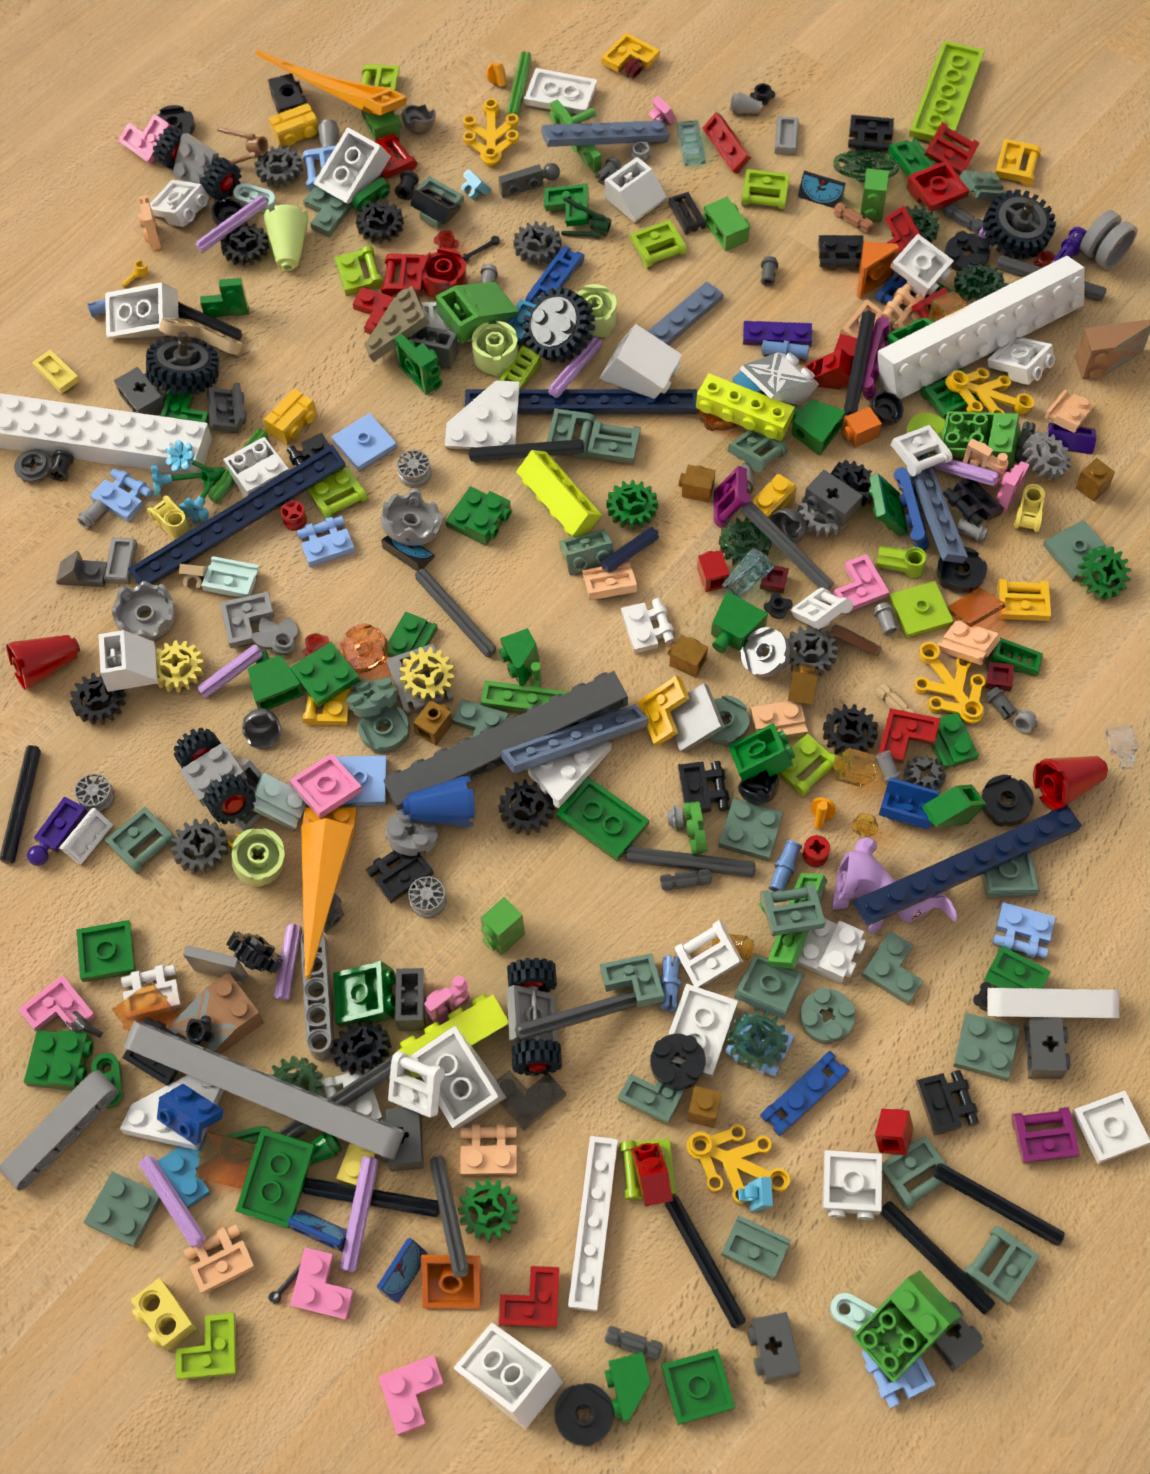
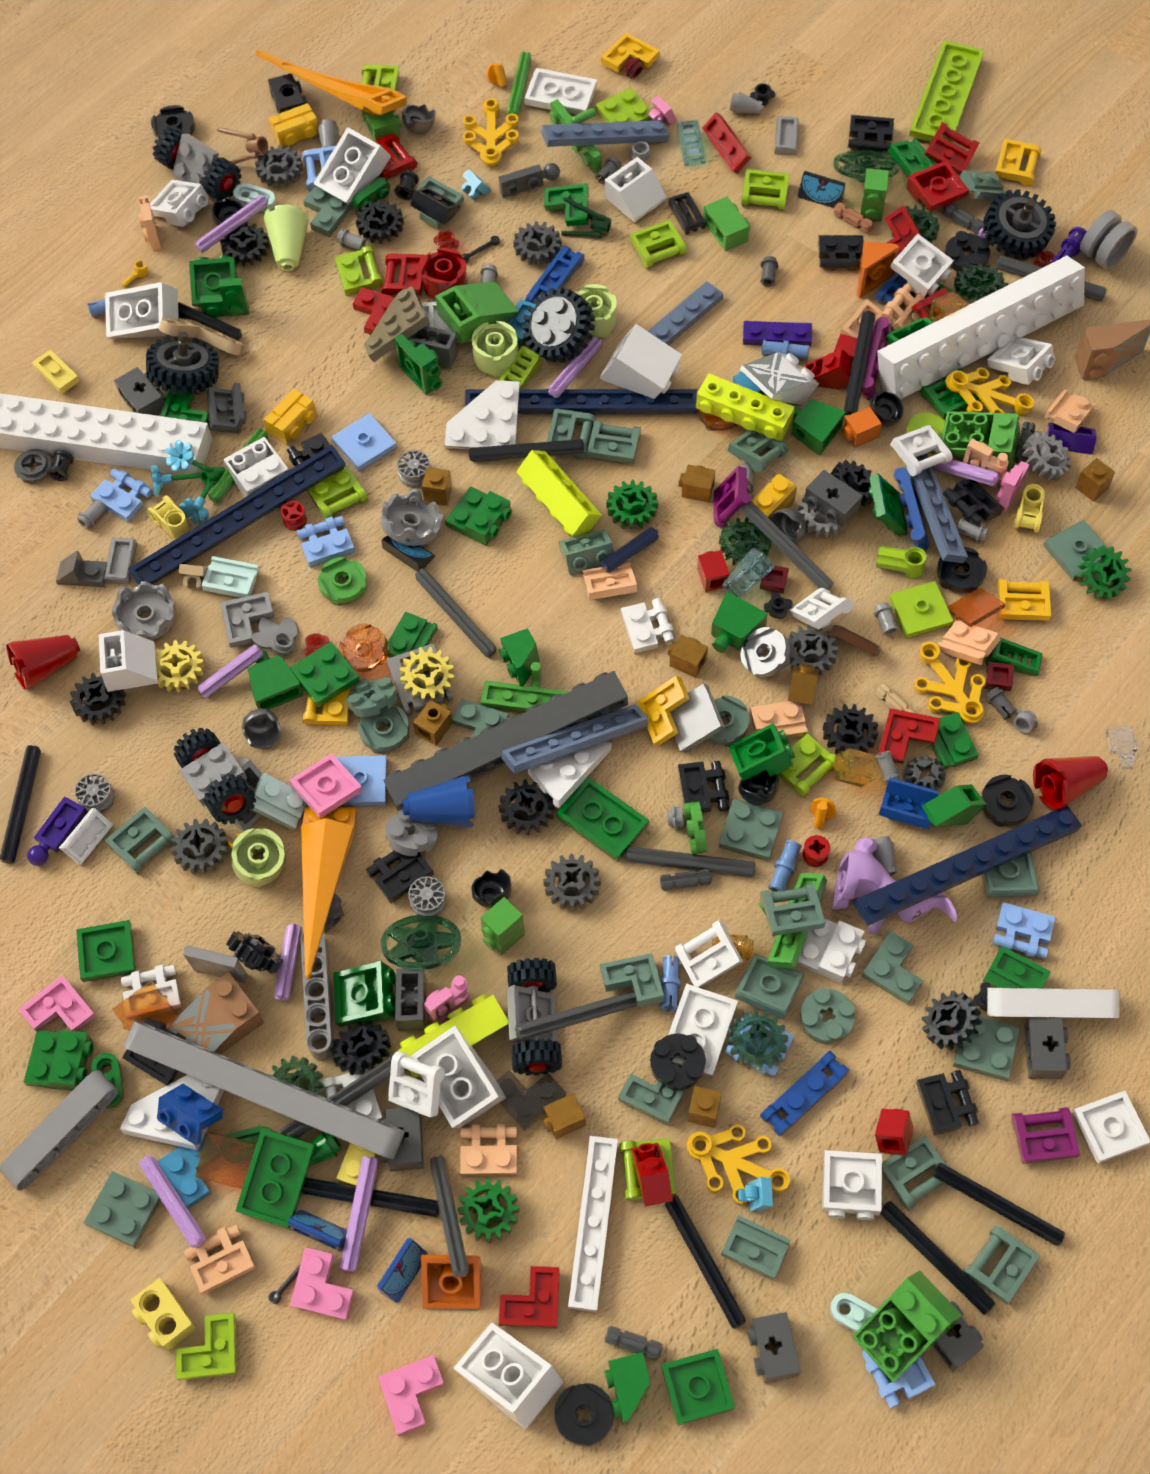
(82, 1024): dark grey hand -> none
(143, 142): bright pink plate -> none
(193, 1030): black plate -> none
(206, 275): none -> green plate
(345, 592): none -> bright green plate
(346, 238): none -> light grey pin
(421, 942): none -> clear green wheel
(436, 486): none -> pearl gold brick
(491, 888): none -> black hair
(563, 1116): none -> pearl gold brick
(572, 871): none -> dark grey gear
(623, 108): none -> lime plate
(865, 825): clear yellow plate -> none
(866, 584): bright pink plate -> none
(885, 854): none -> light grey cone
(951, 1020): none -> black gear

